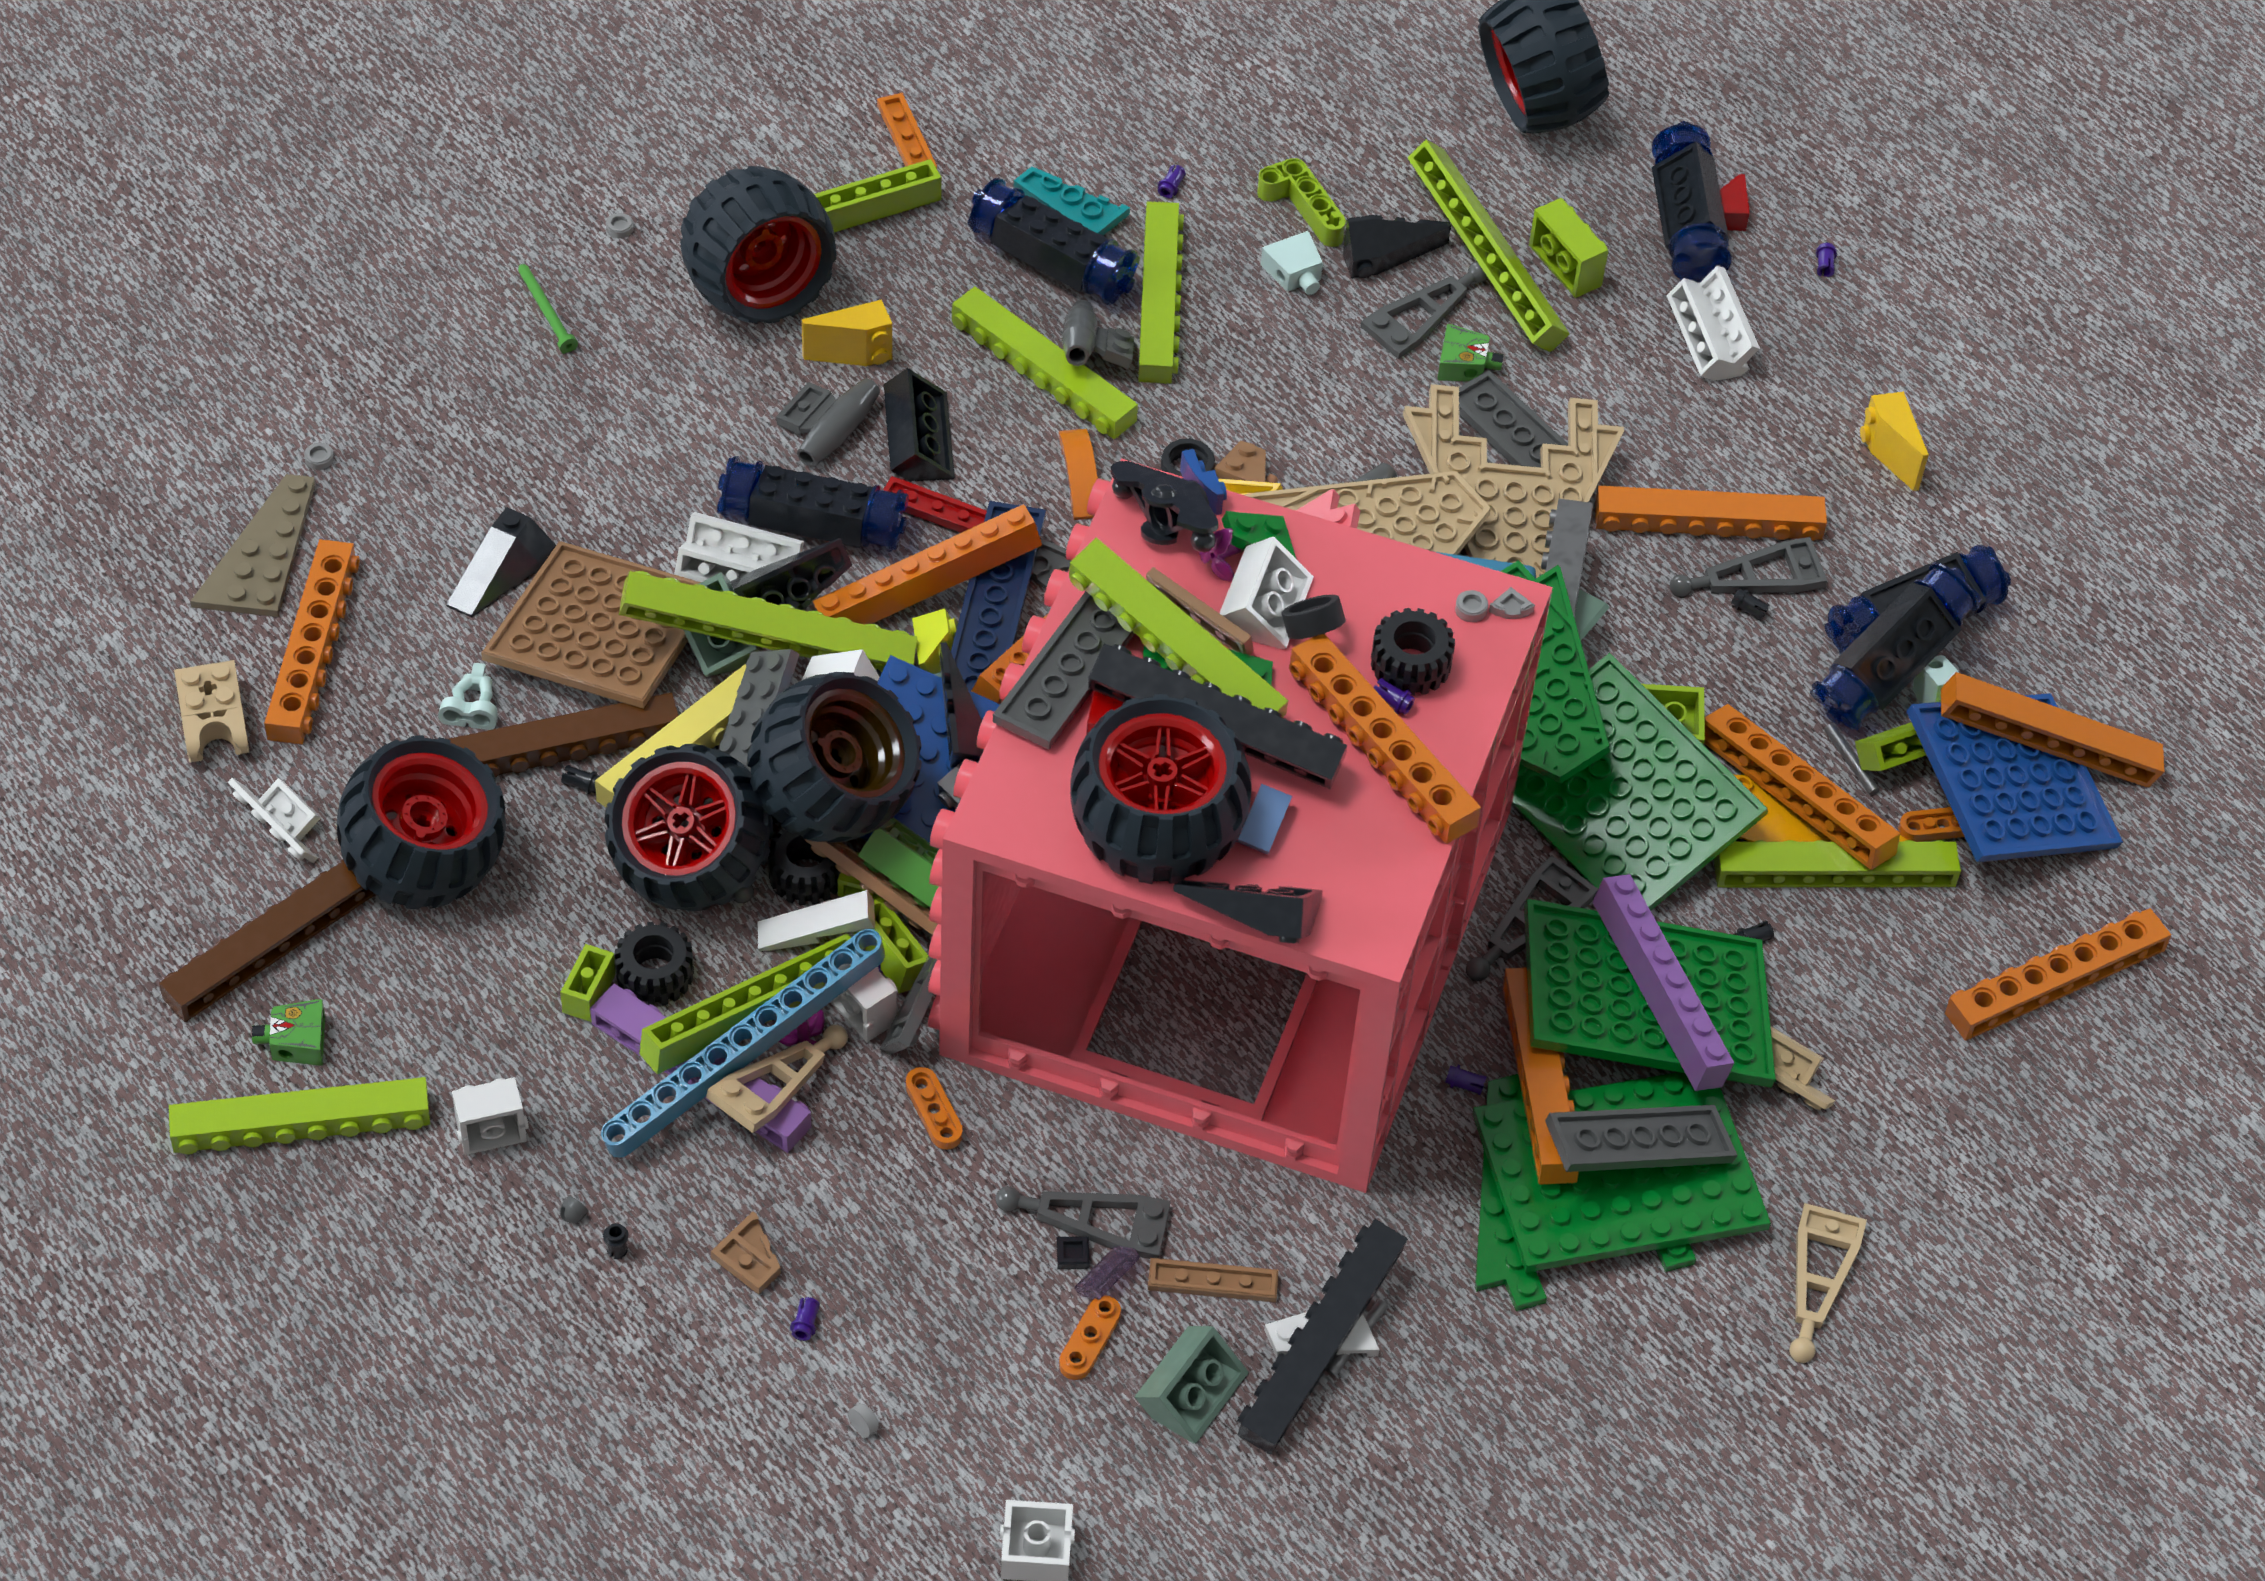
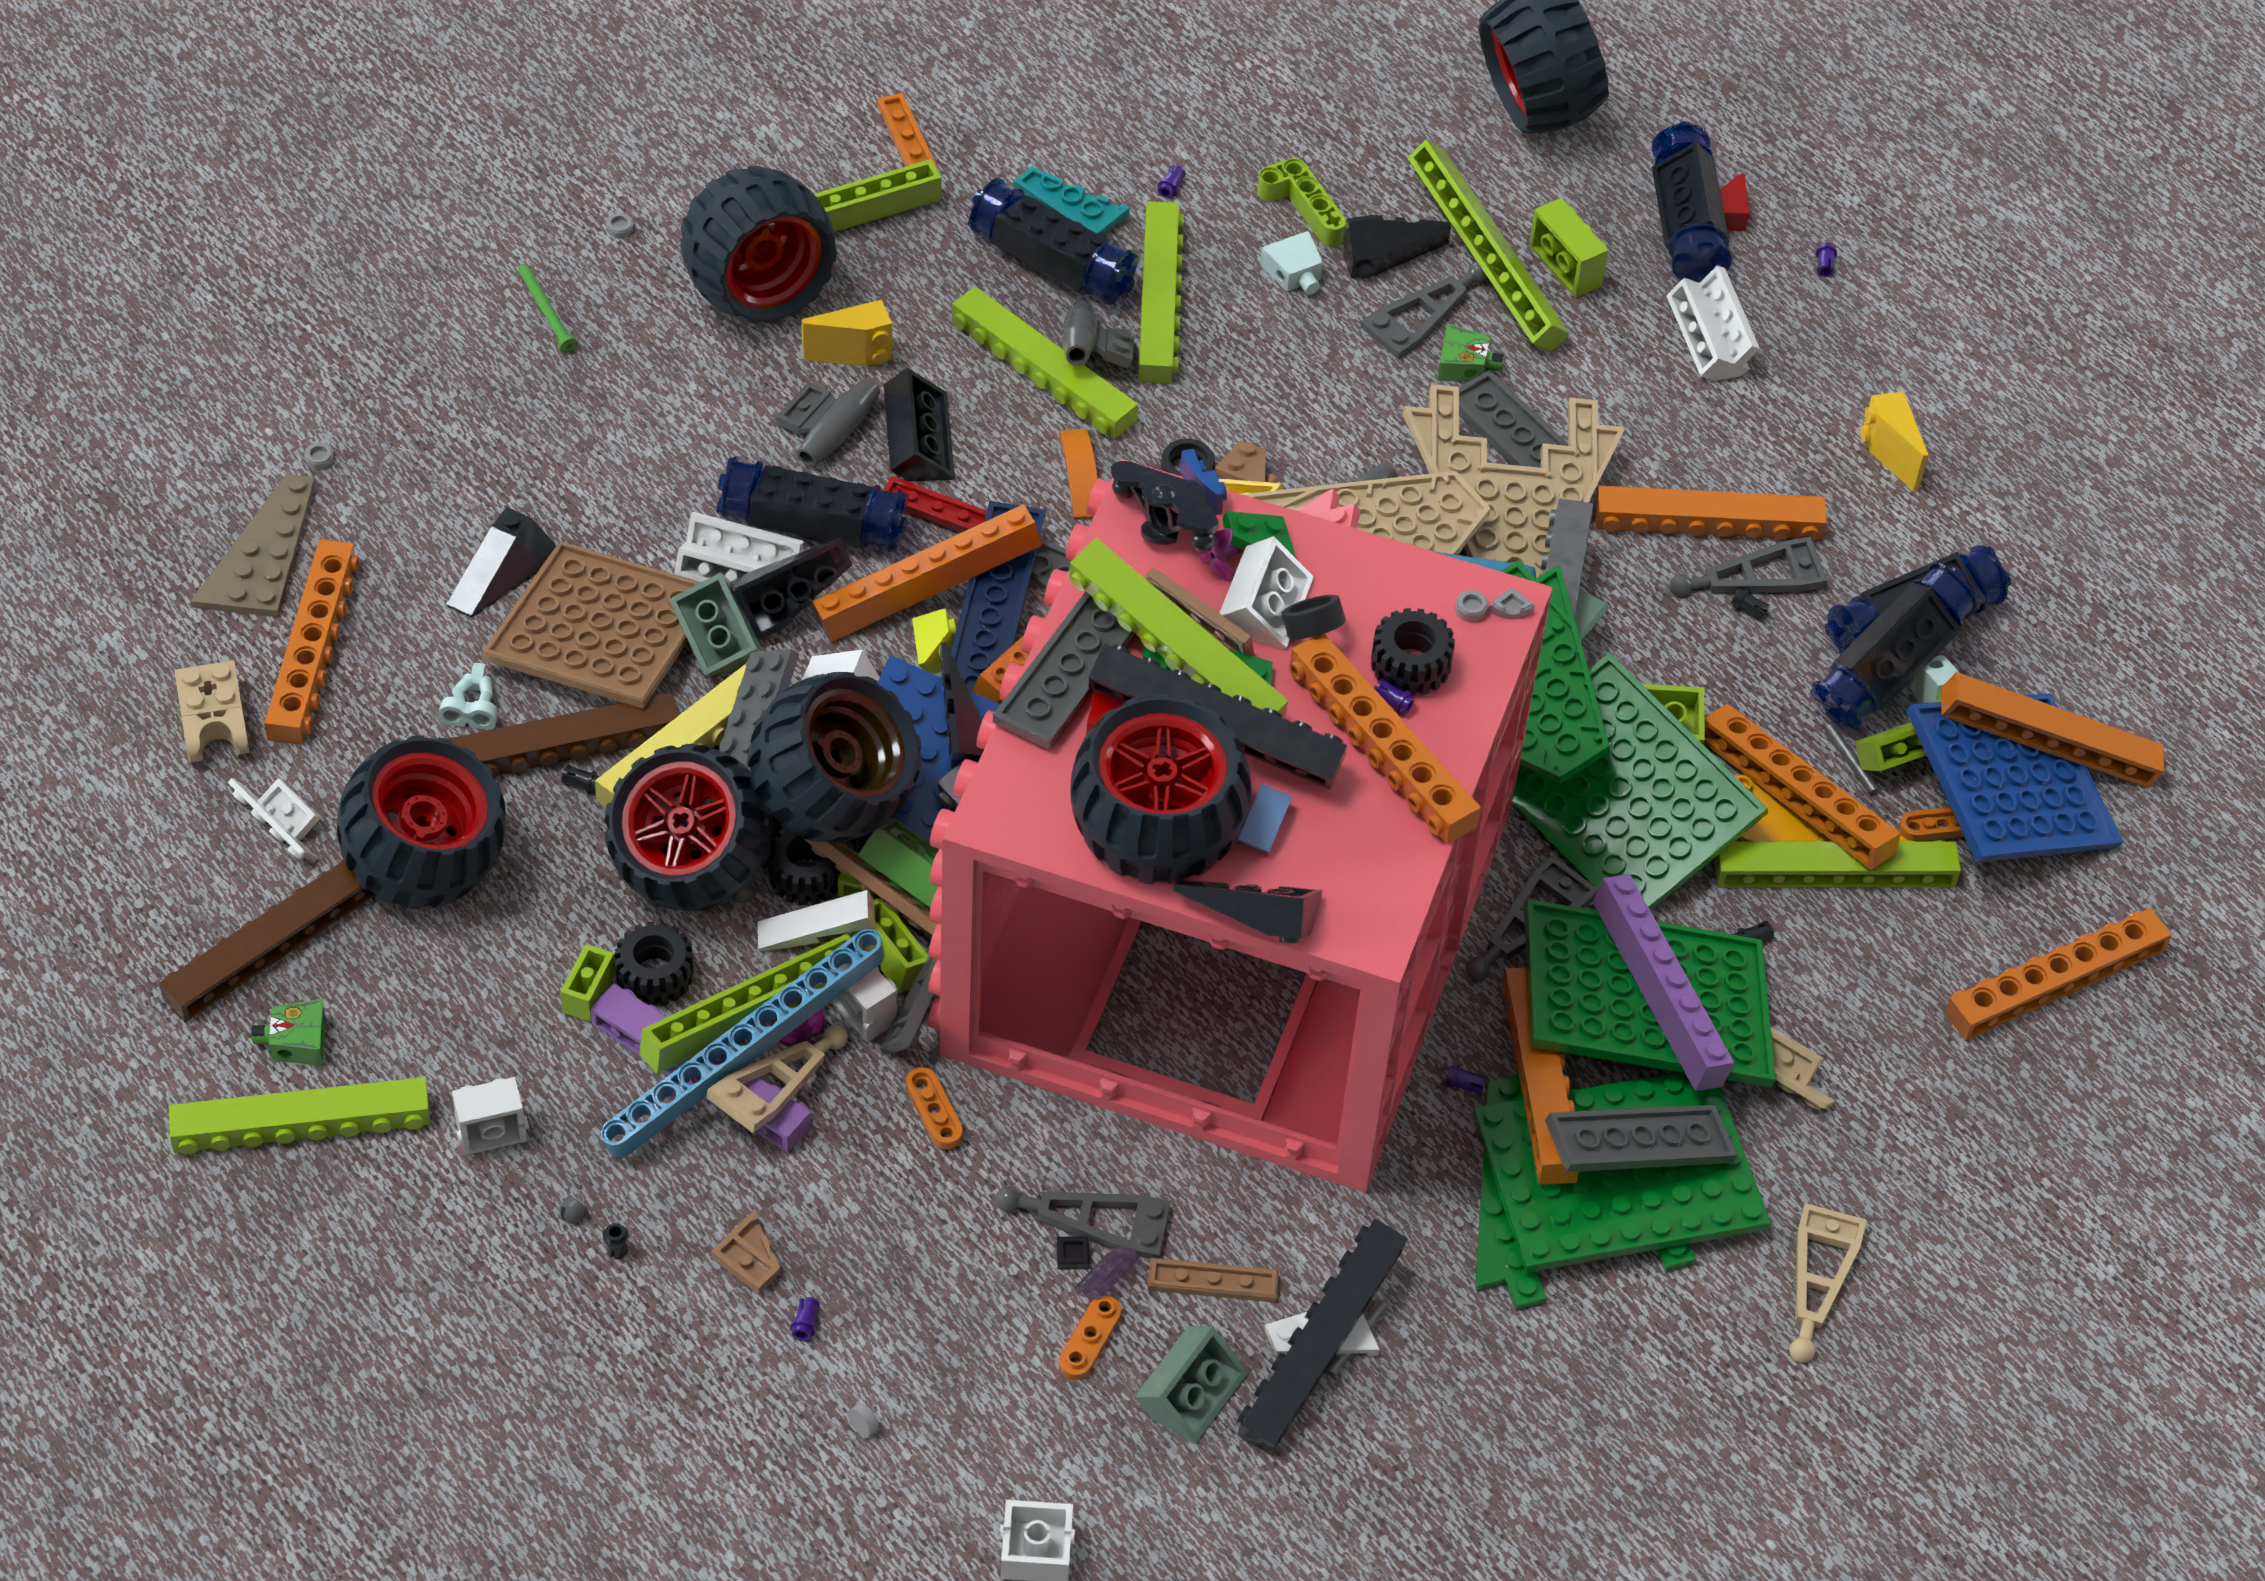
(757, 621): lime brick -> none

